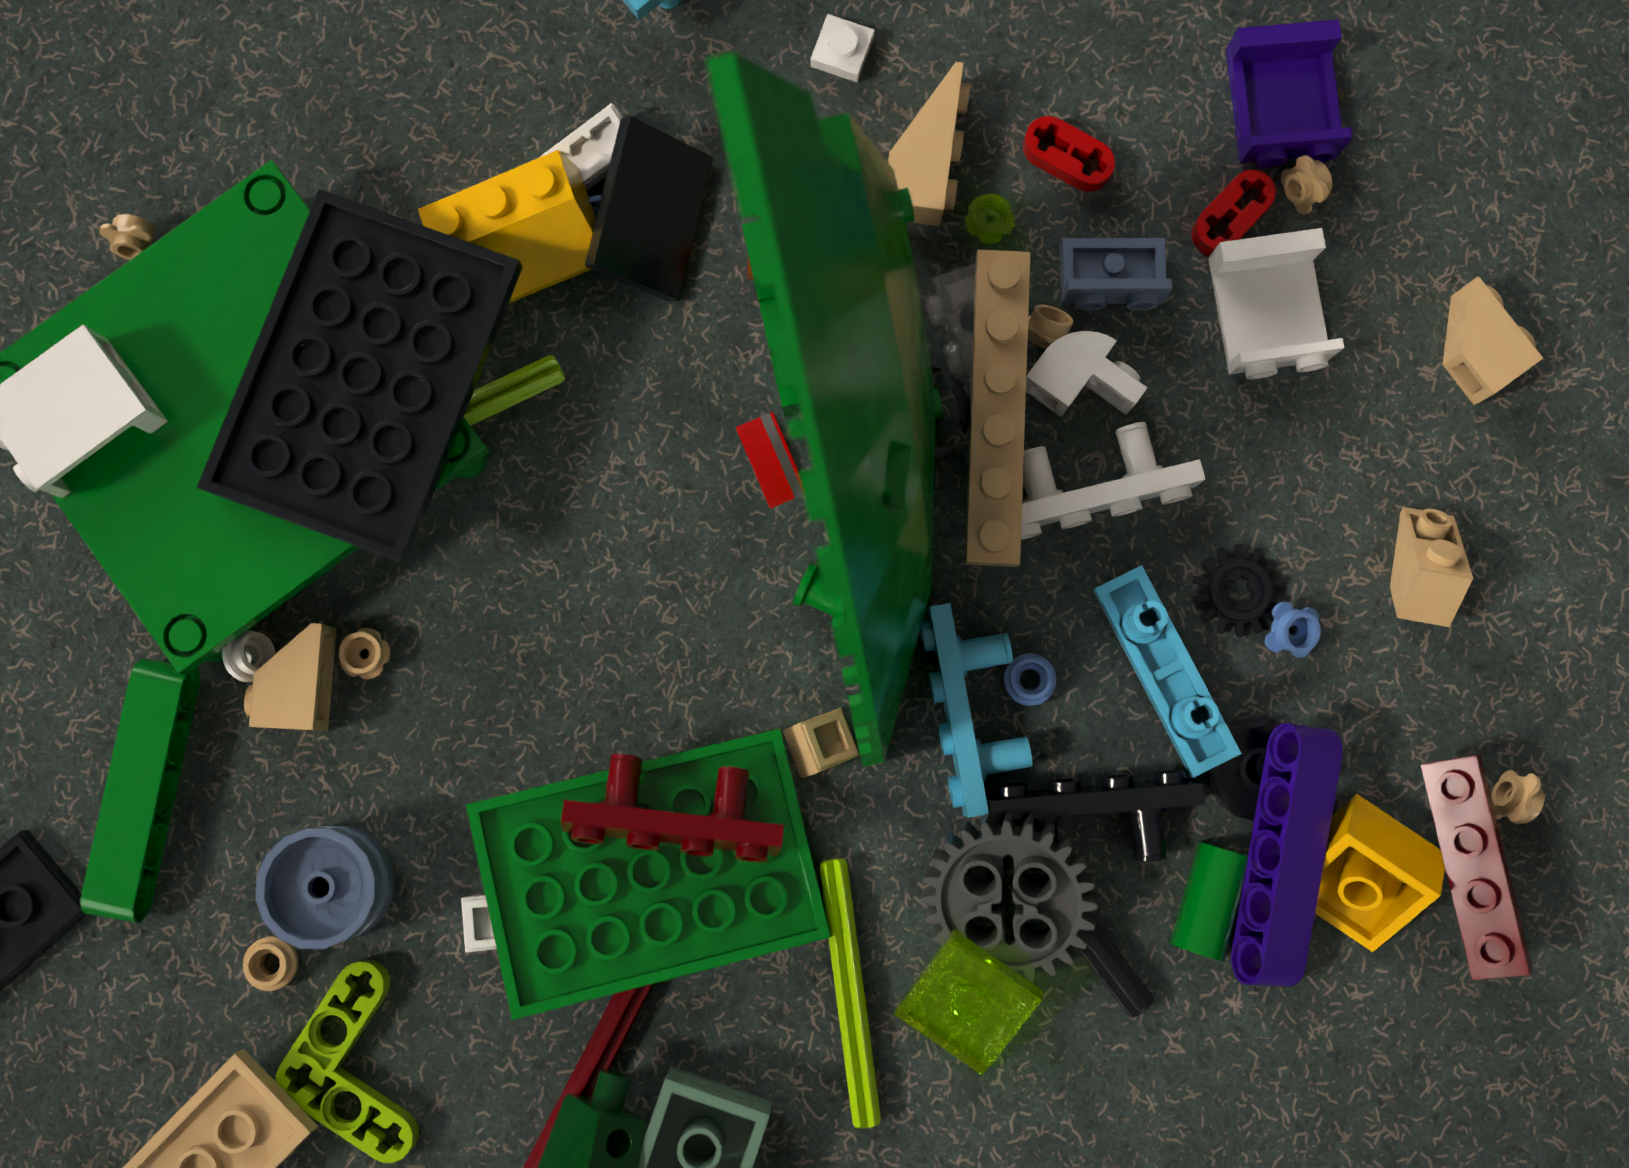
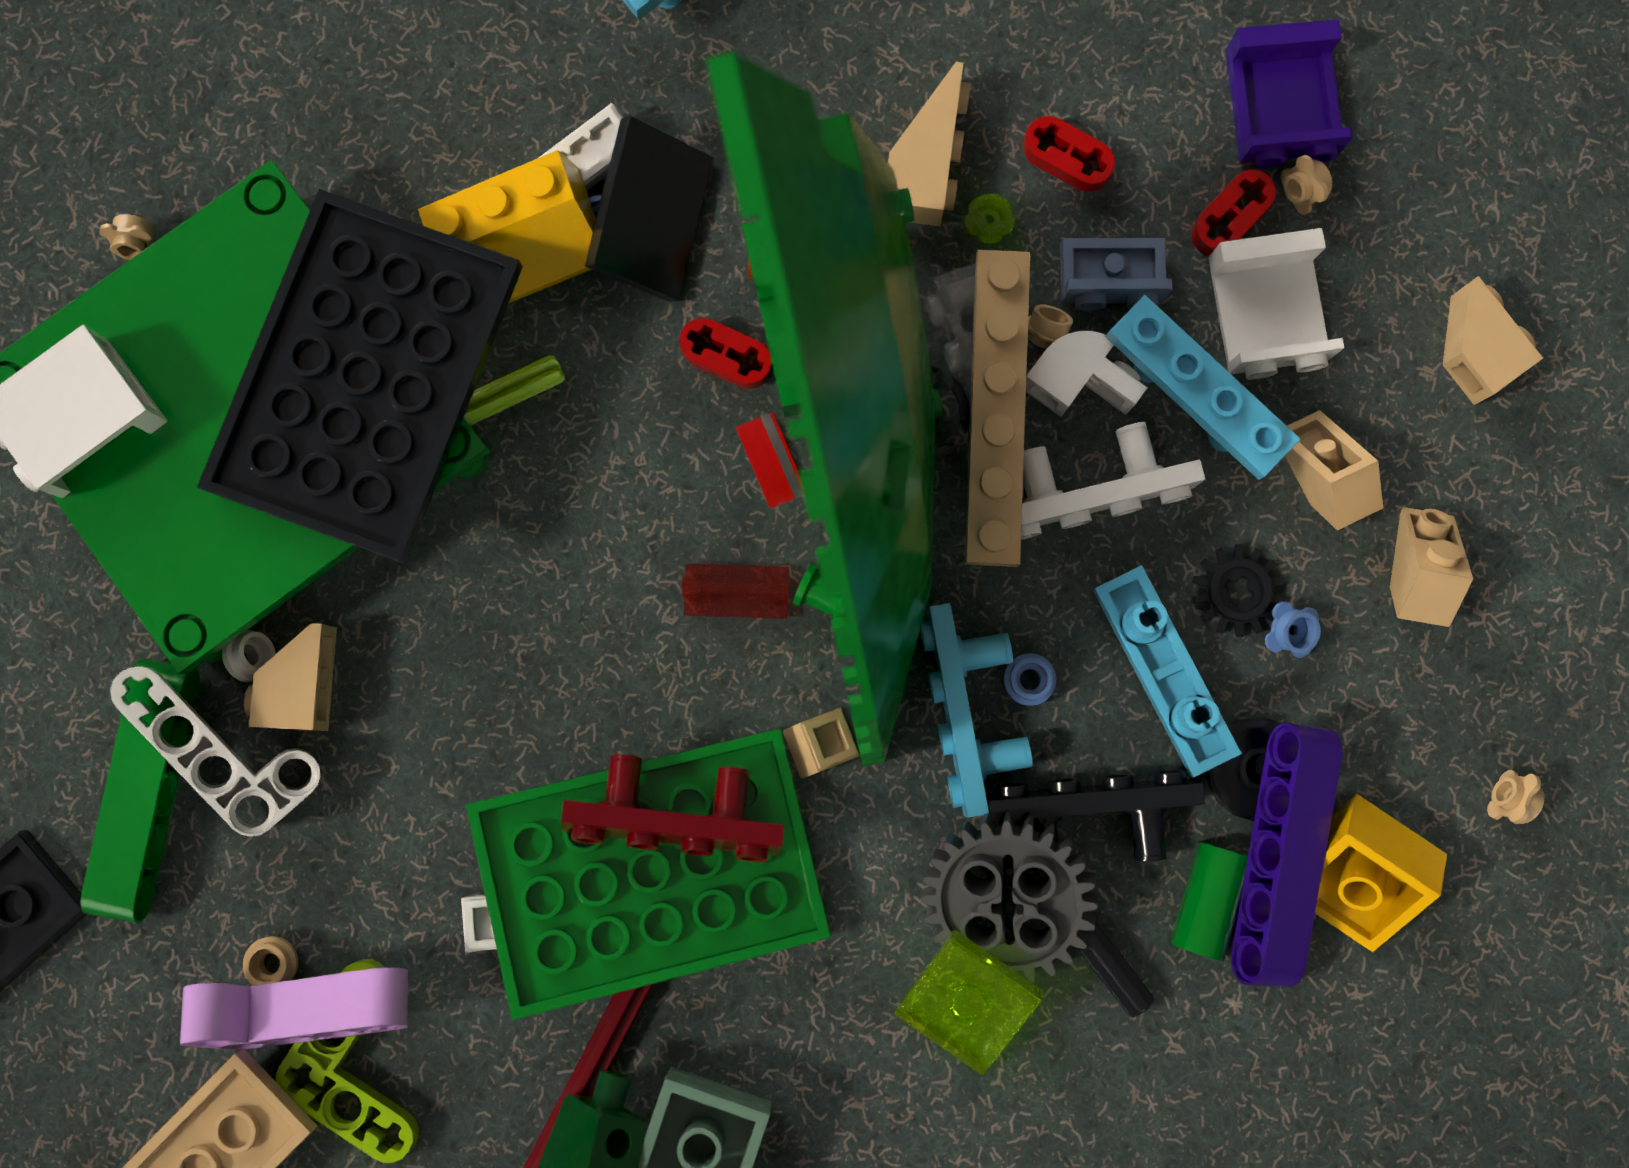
(208, 743): none -> white beam
(293, 892): sand blue wheel -> none
(294, 1009): none -> lavender beam
(353, 645): tan plate -> none
(731, 342): none -> red beam
(736, 591): none -> clear red hinge
(842, 48): white plate -> none
(850, 993): lime axle -> none
(1202, 388): none -> medium azure plate
(1334, 471): none -> tan slope
(1476, 868): plate -> none

